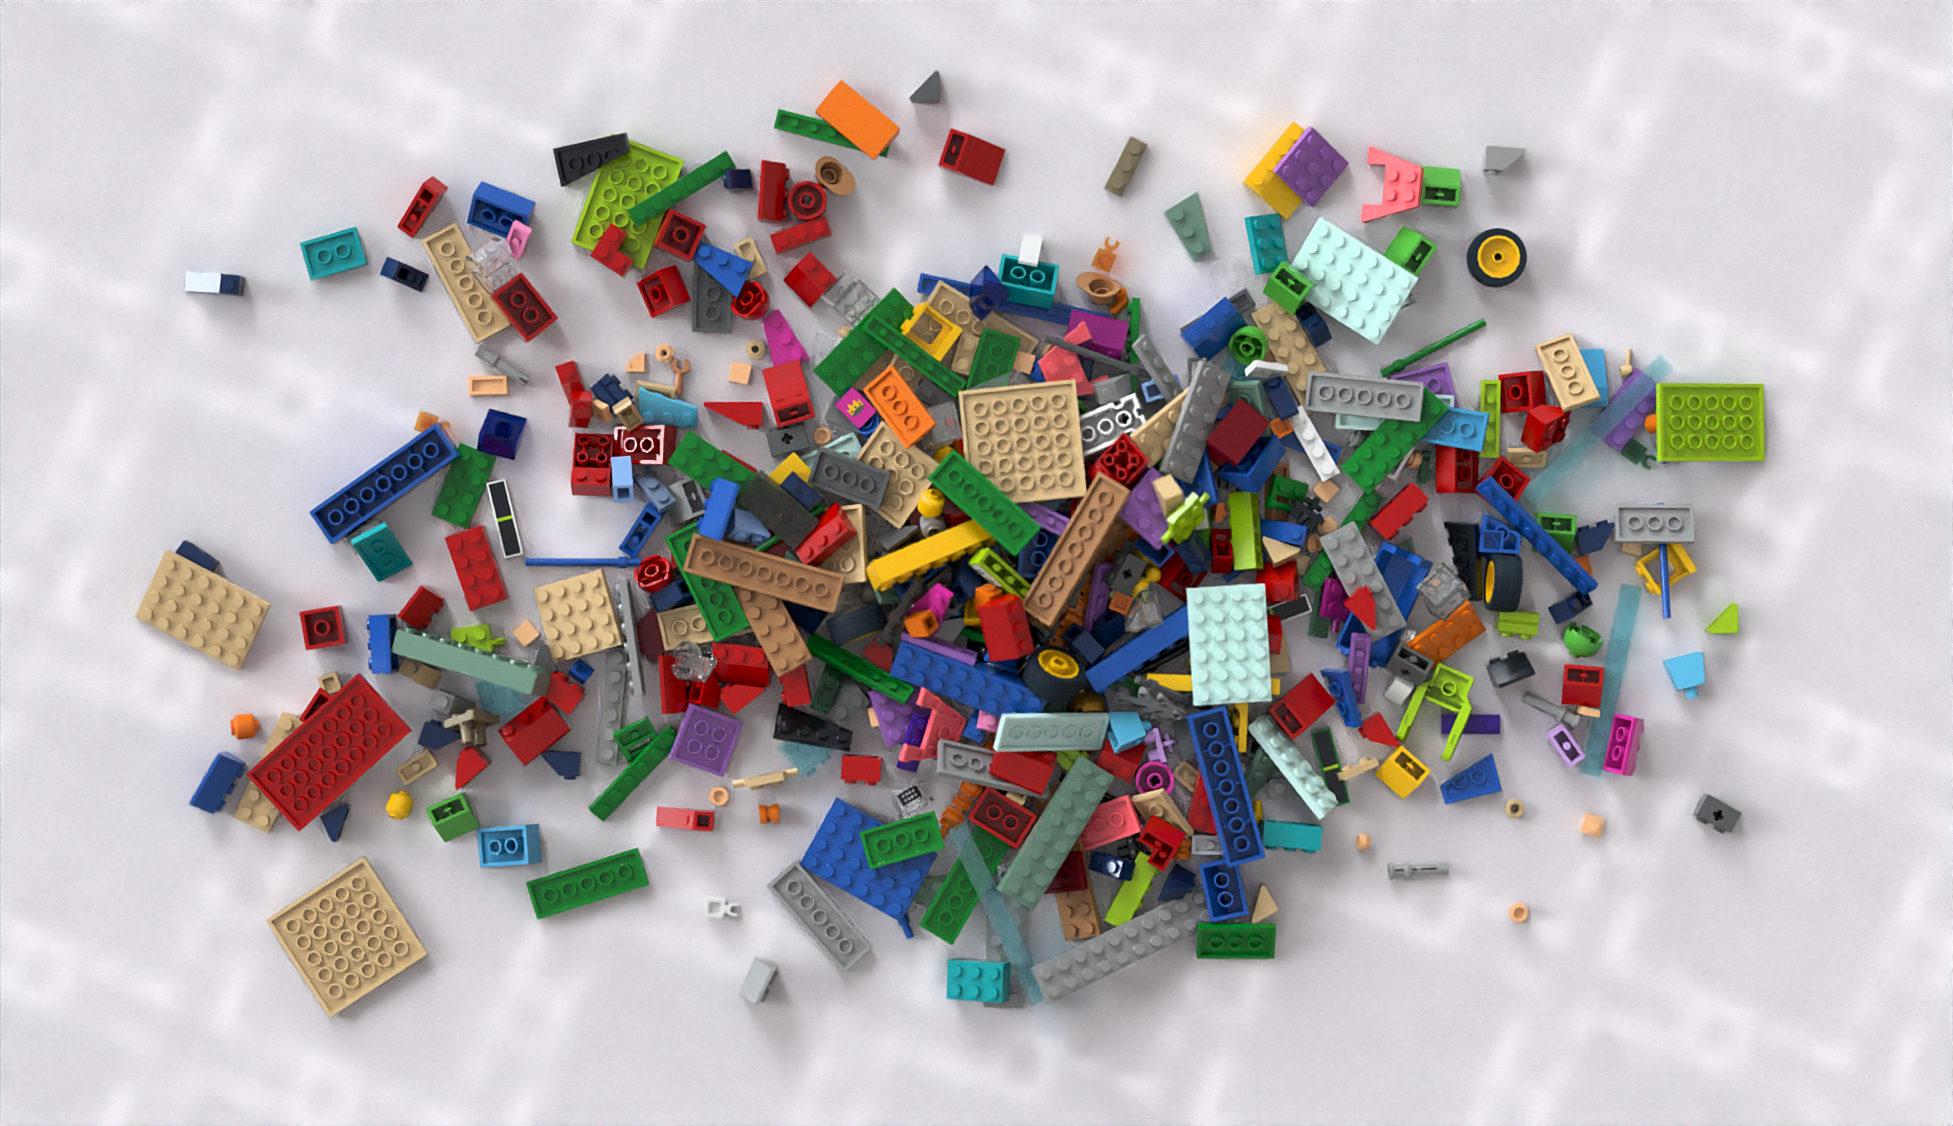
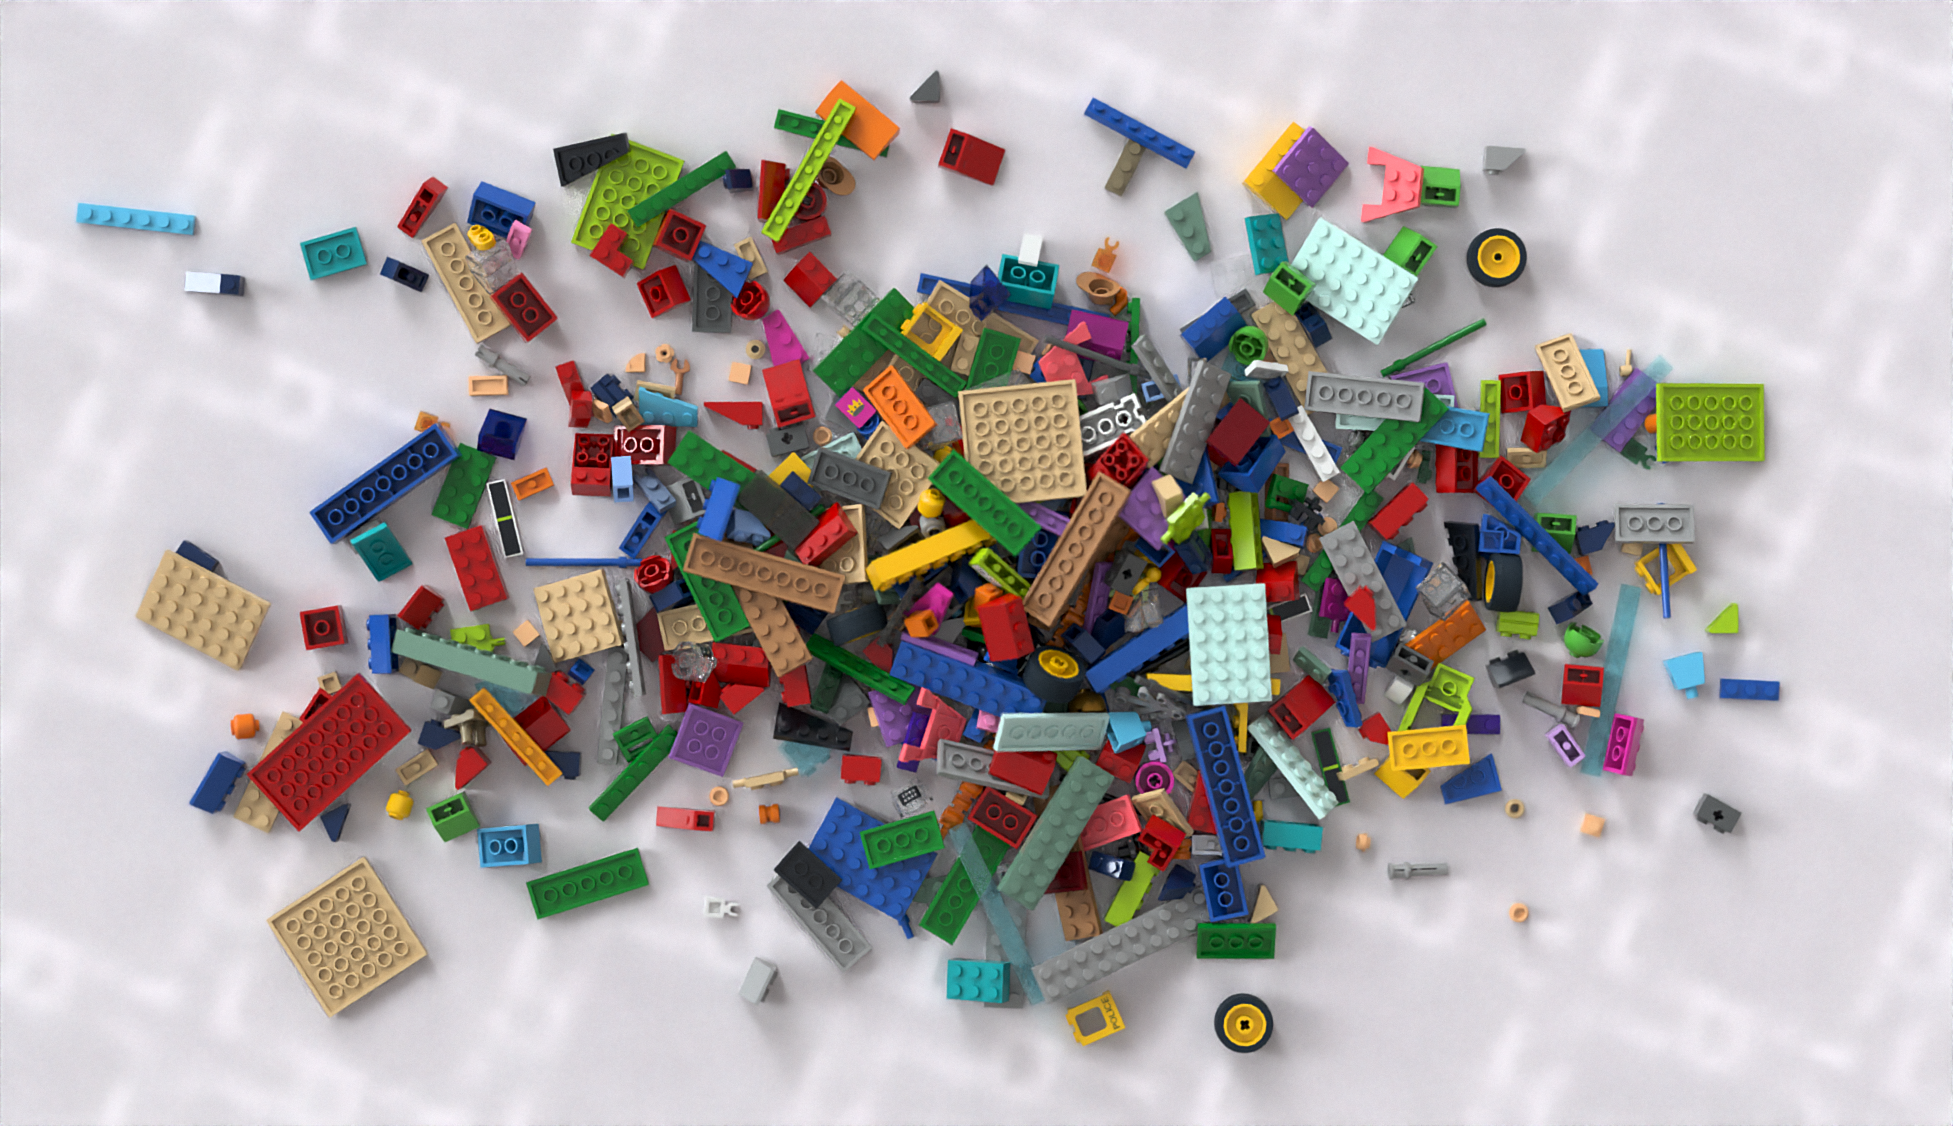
(135, 219): none -> medium azure plate
(481, 237): none -> yellow plate
(516, 736): none -> light orange plate
(532, 484): none -> orange plate
(808, 170): none -> lime plate
(808, 874): none -> black plate
(1109, 1011): none -> yellow window
(1139, 133): none -> blue plate
(1247, 1037): none -> wheel
(1312, 665): none -> sand green plate
(1428, 747): none -> yellow plate
(1749, 689): none -> blue plate

